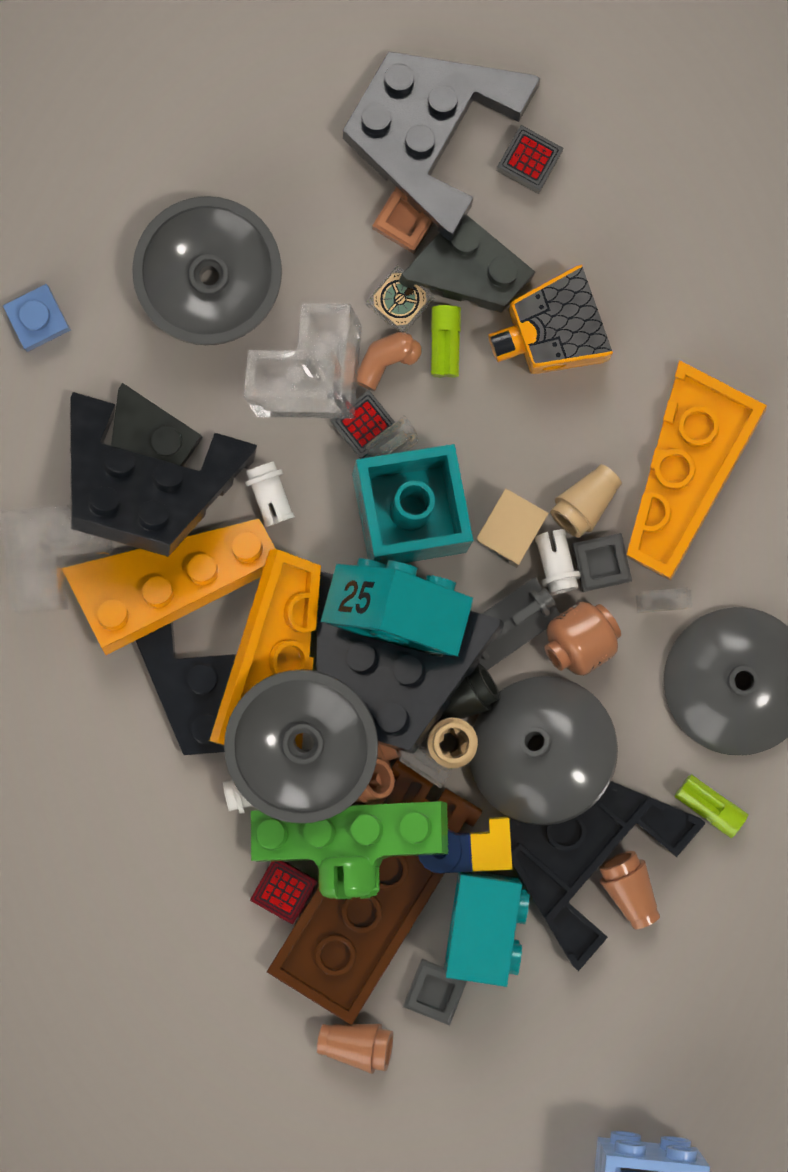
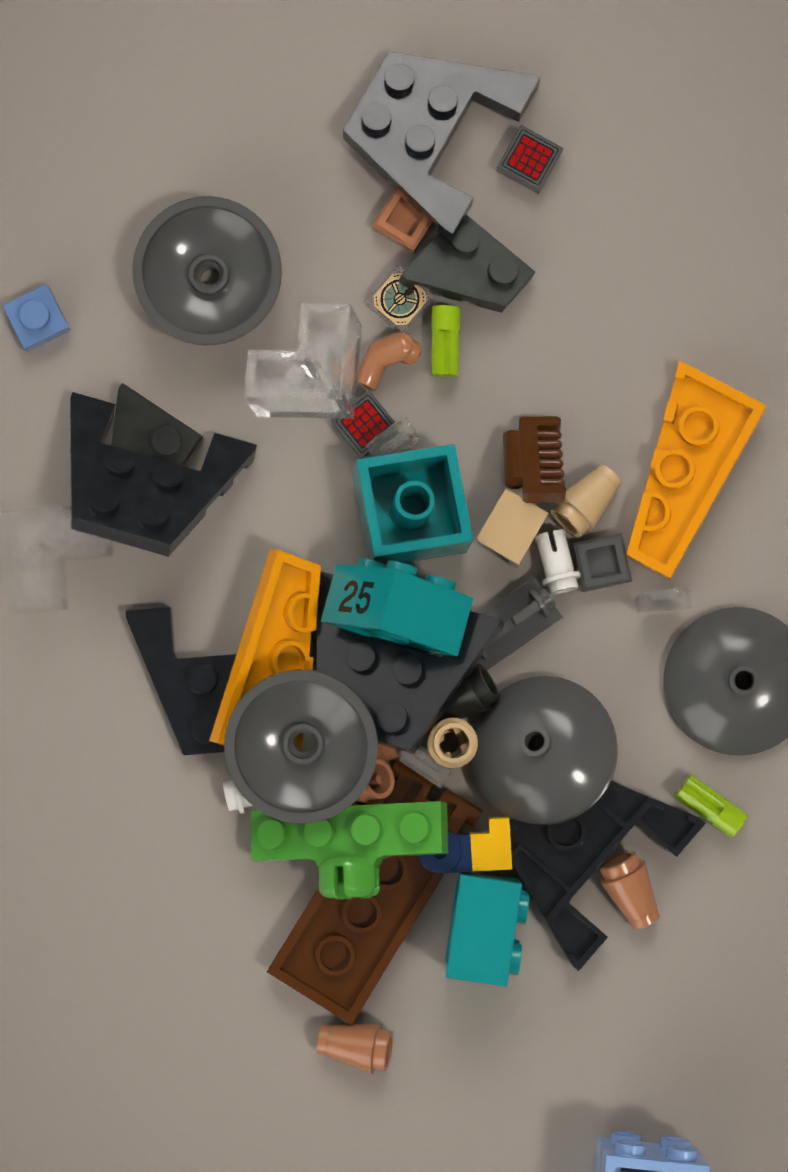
(144, 591): light orange wing -> none
(269, 493): white pin -> none
(283, 890): tile -> none
(434, 993): dark grey tile -> none
(535, 460): none -> reddish brown piece
(555, 326): torso -> none
(582, 638): nougat head -> none

